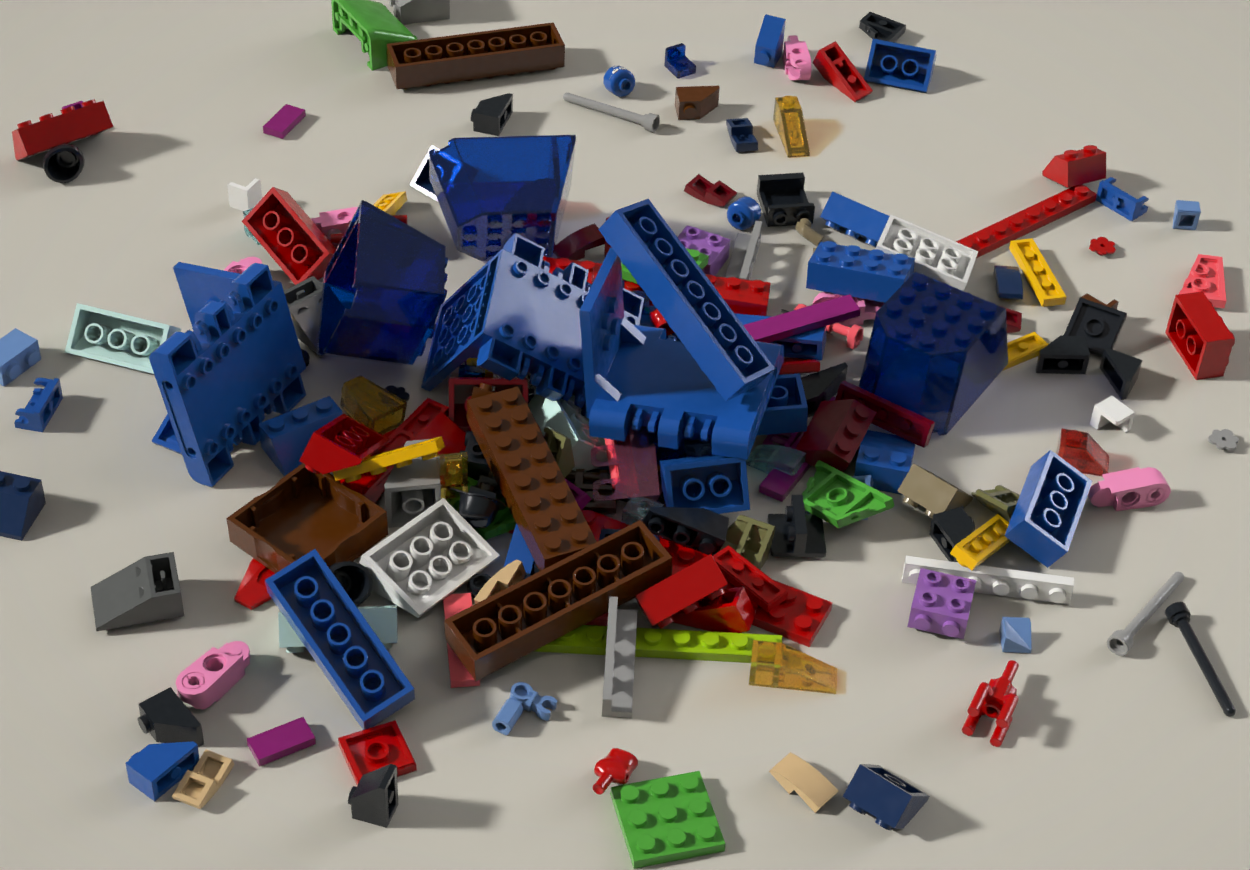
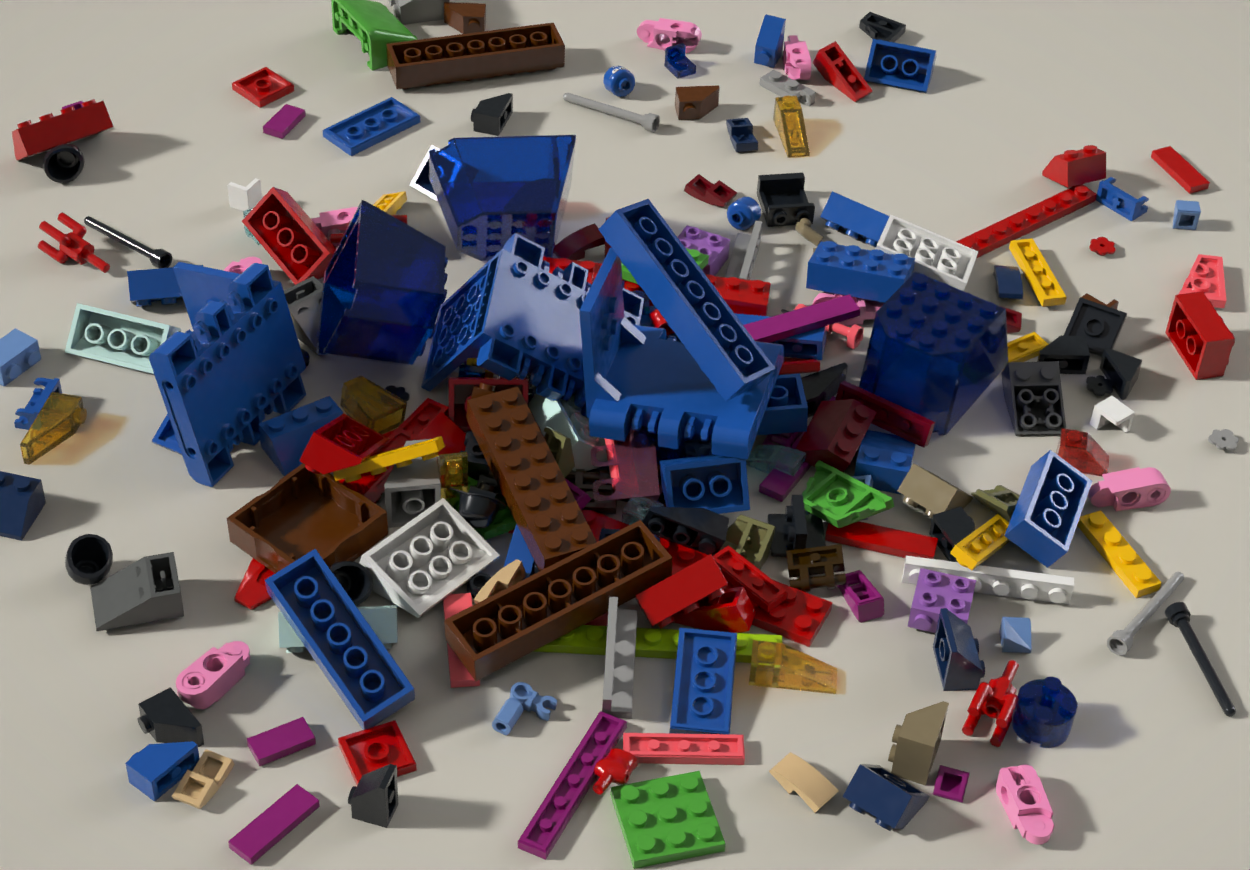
(53, 425): none -> clear yellow slope
(70, 244): none -> red plant
(88, 559): none -> black hat
(152, 286): none -> blue slope
(159, 257): none -> black piece
(263, 87): none -> red tile
(273, 824): none -> magenta tile
(371, 126): none -> blue tile
(465, 16): none -> reddish brown slope
(571, 786): none -> magenta tile
(669, 33): none -> bright pink piece
(685, 748): none -> coral tile
(703, 682): none -> blue tile
(785, 86): none -> light grey hinge
(816, 561): none -> dark brown plate
(863, 597): none -> magenta slope
(883, 540): none -> red tile
(918, 743): none -> dark tan slope
(951, 783): none -> magenta slope
(957, 653): none -> dark blue slope
(1025, 802): none -> bright pink piece
(1034, 397): none -> dark grey slope
(1044, 712): none -> clear blue brick
(1099, 385): none -> black plant
(1119, 554): none -> yellow plate
(1180, 169): none -> red tile

